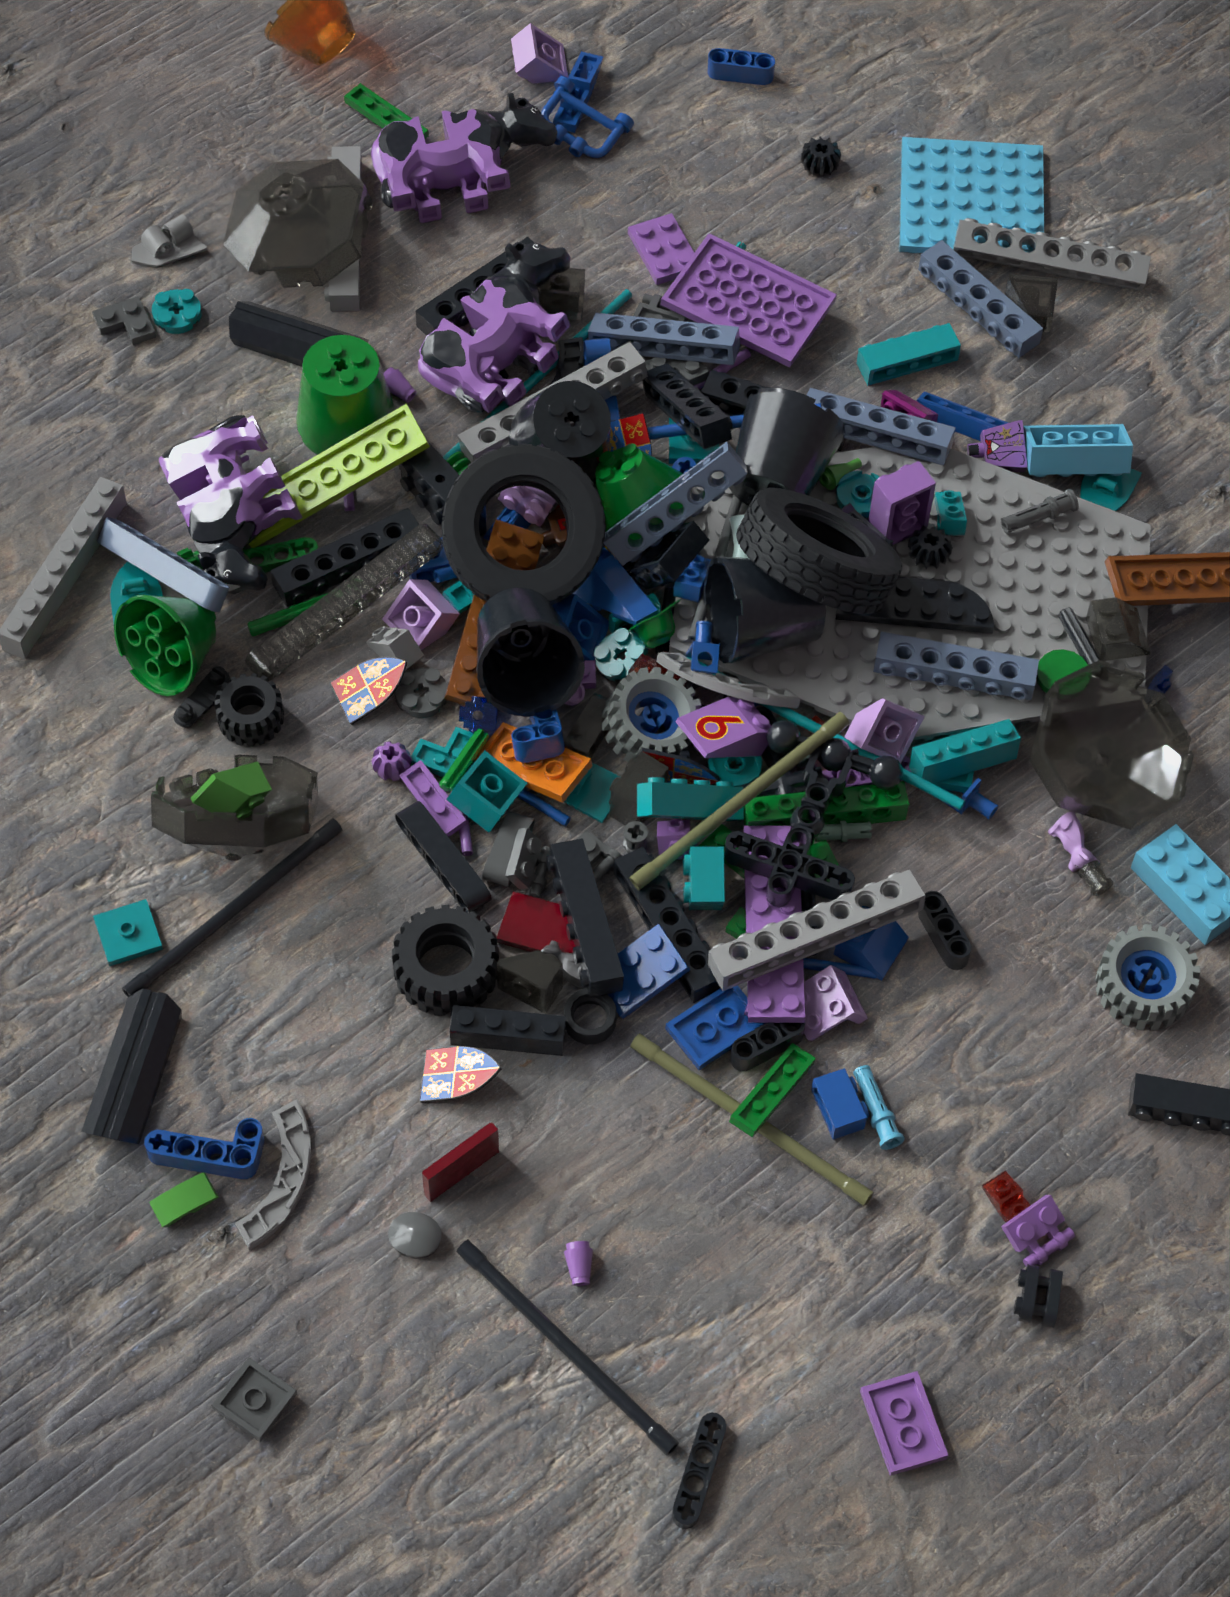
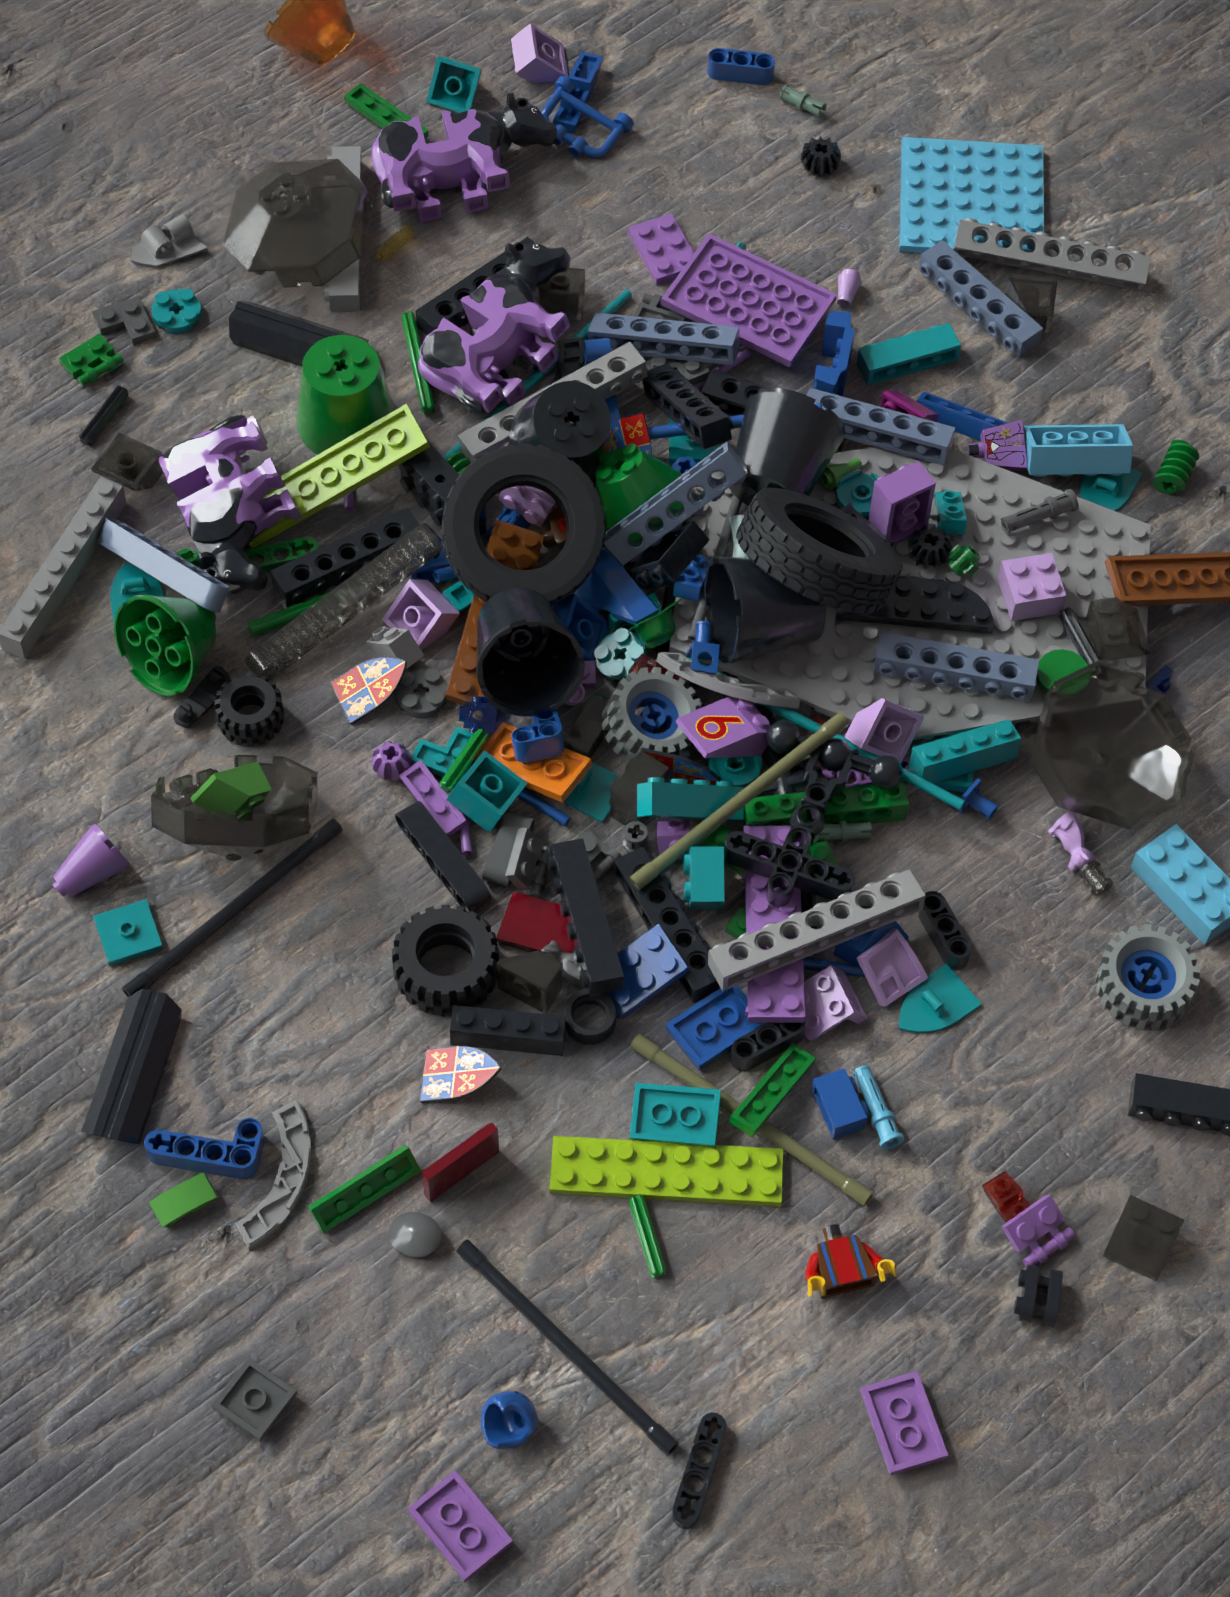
(87, 356): none -> green plate
(89, 863): none -> medium lavender cone
(103, 415): none -> black axle
(130, 463): none -> clear smoke slope
(364, 1189): none -> green plate
(395, 243): none -> clear yellow axle
(399, 385): medium lavender cone -> none
(414, 345): none -> green axle
(453, 84): none -> teal slope
(460, 1526): none -> medium lavender plate
(508, 1420): none -> blue piece
(579, 1261): medium lavender cone -> none
(647, 1236): none -> green axle
(666, 1171): none -> lime plate
(675, 1114): none -> teal plate
(803, 101): none -> sand green pin
(836, 344): none -> blue plate
(844, 1265): none -> torso
(848, 285): none -> lavender cone
(891, 967): none -> lavender plate
(937, 1003): none -> teal shield
(964, 560): none -> green gear
(1031, 586): none -> lavender brick
(1143, 1238): none -> clear smoke slope
(1176, 467): none -> green piece

